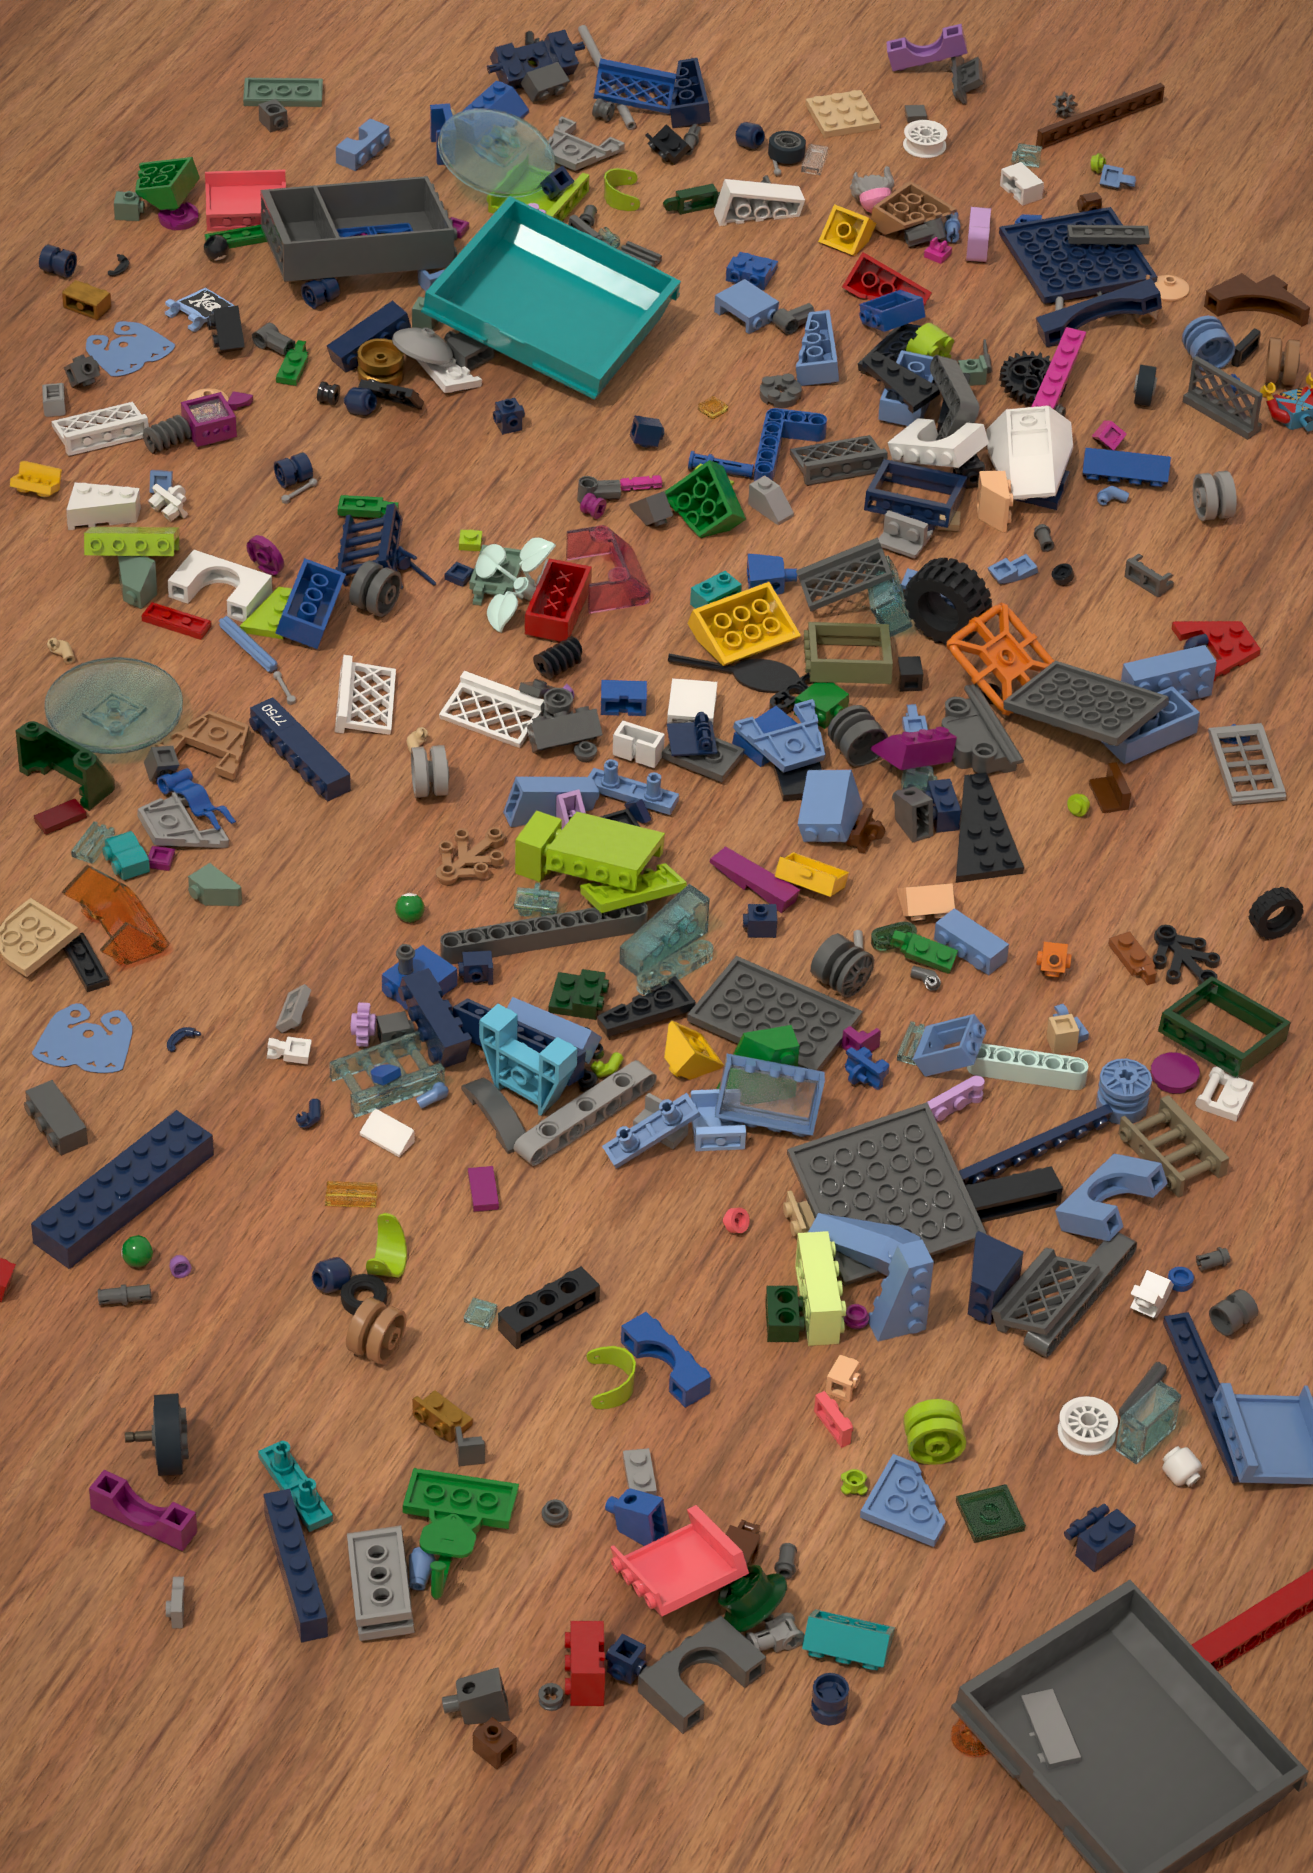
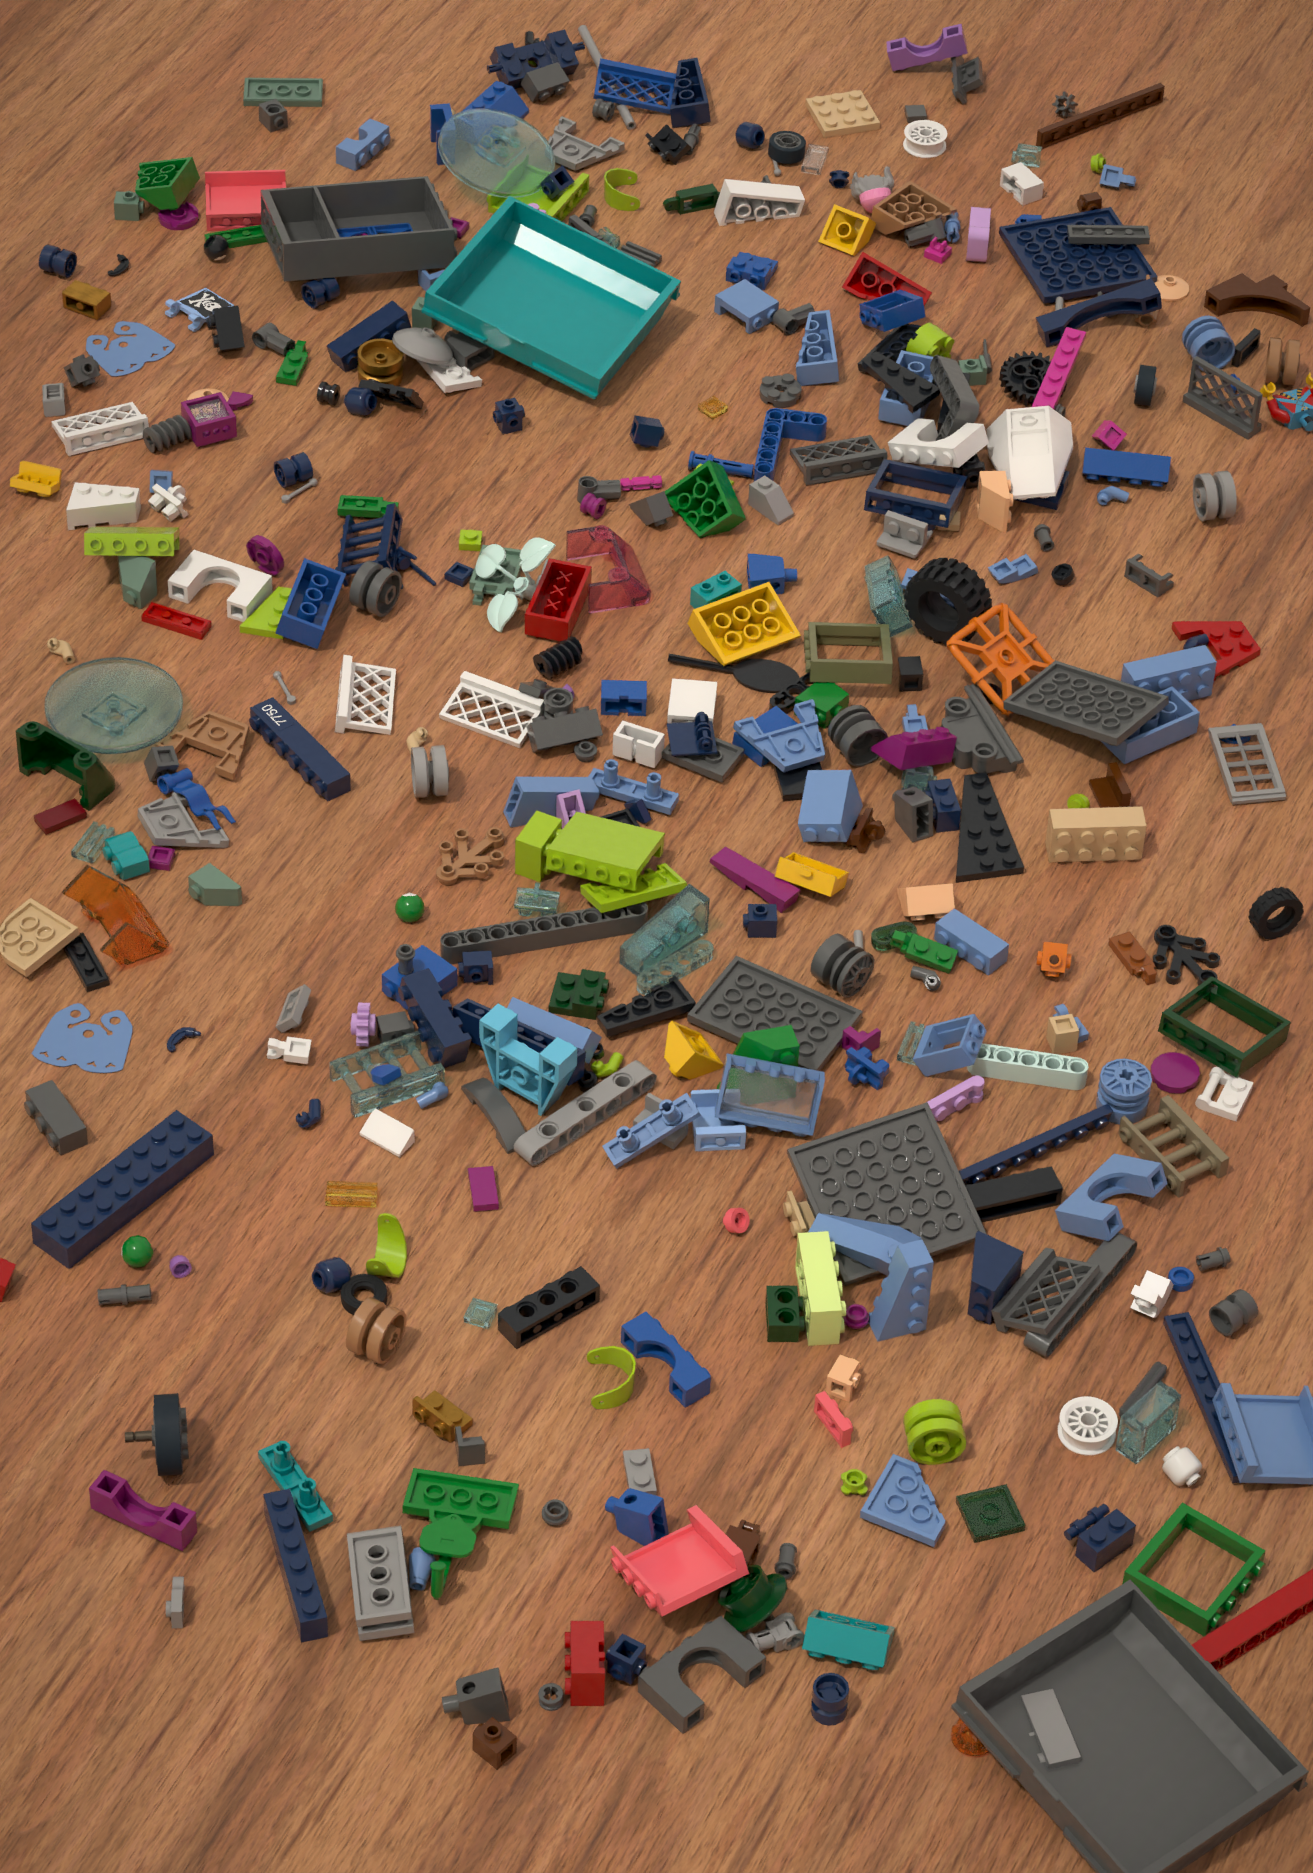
(248, 644): medium blue axle -> none
(839, 178): none -> dark blue plate
(841, 566): dark grey fence -> none
(1095, 834): none -> tan brick
(1173, 1604): none -> green window

